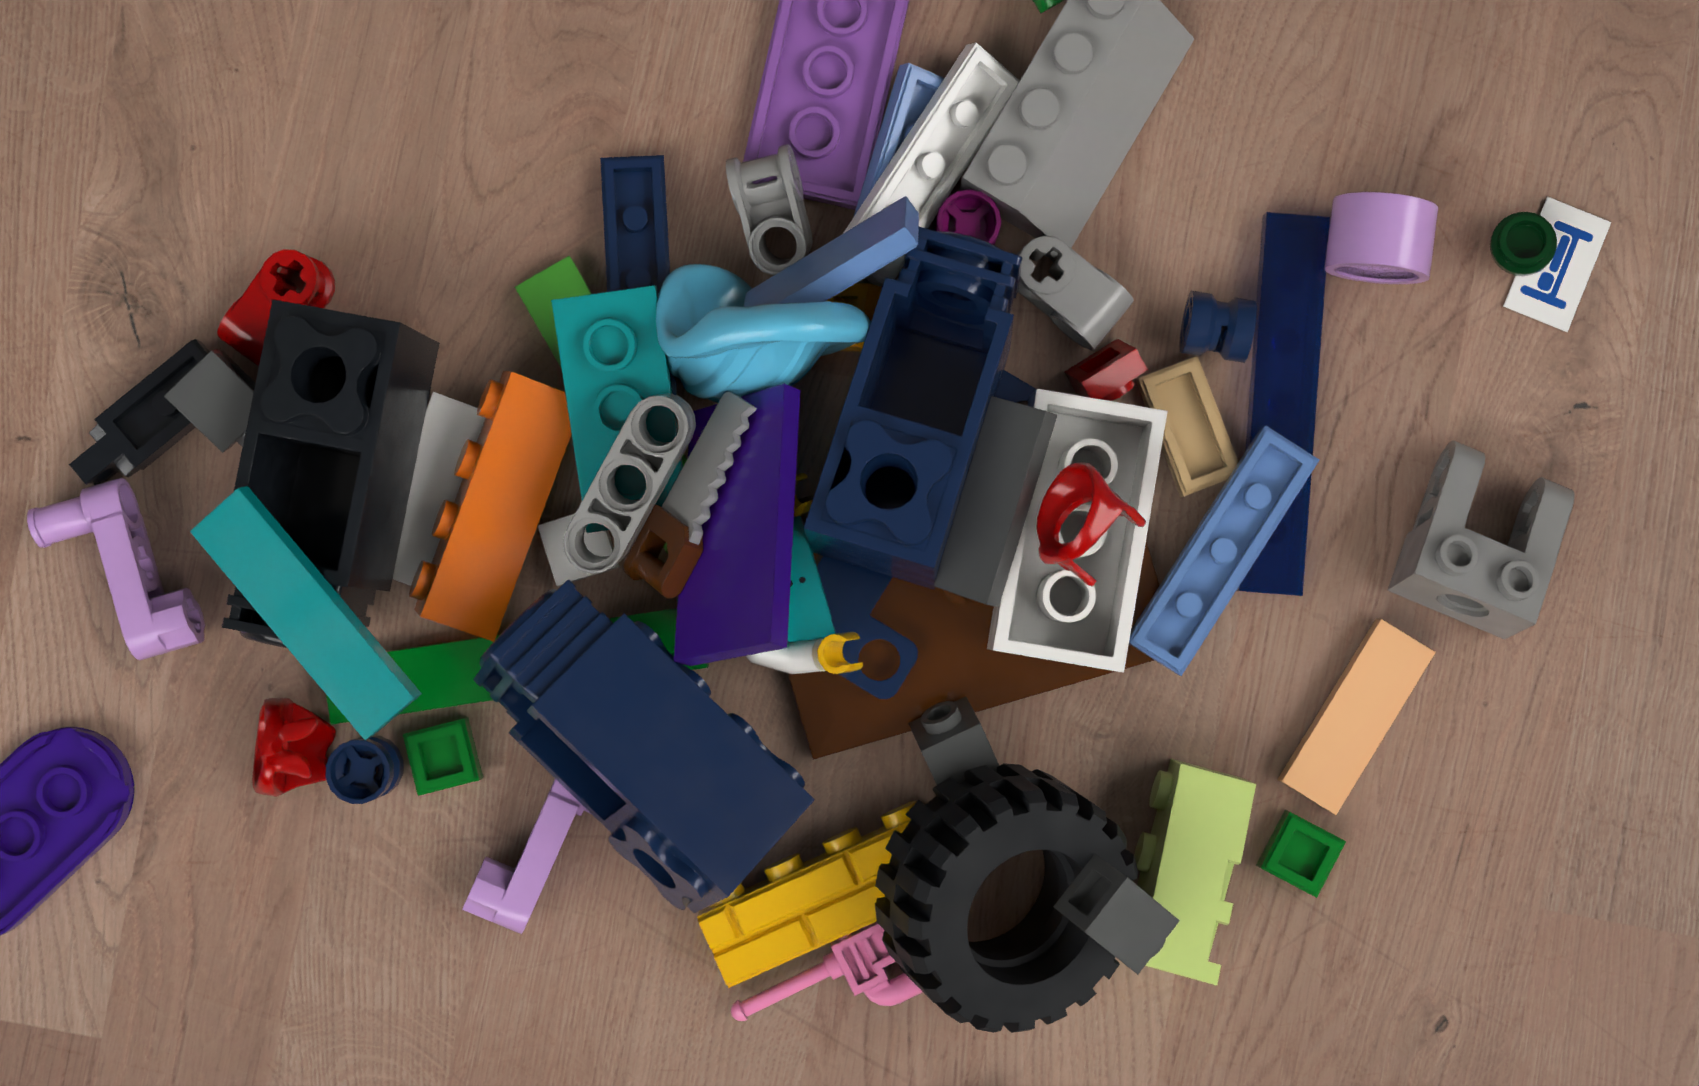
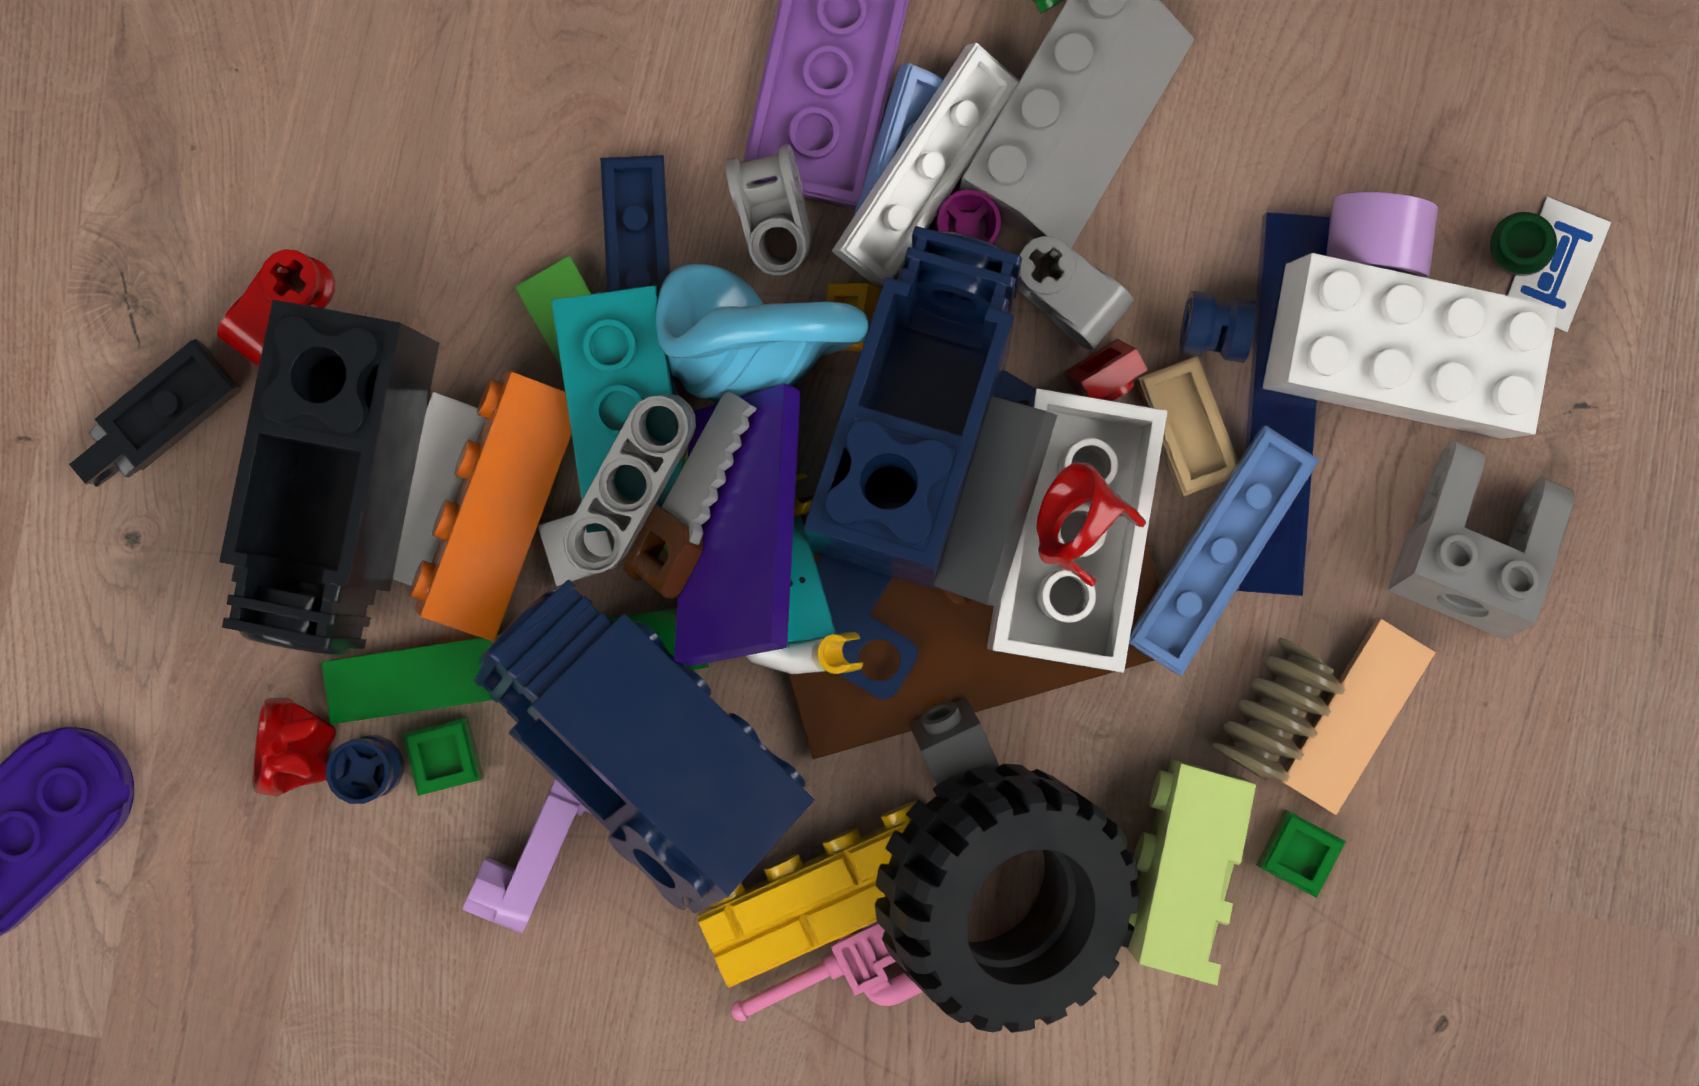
(147, 616): lavender beam -> none
(215, 399): dark grey brick -> none
(305, 612): teal tile -> none
(843, 259): medium blue tile -> none
(1116, 913): dark grey brick -> none
(1280, 712): none -> dark tan piece
(1410, 347): none -> white brick

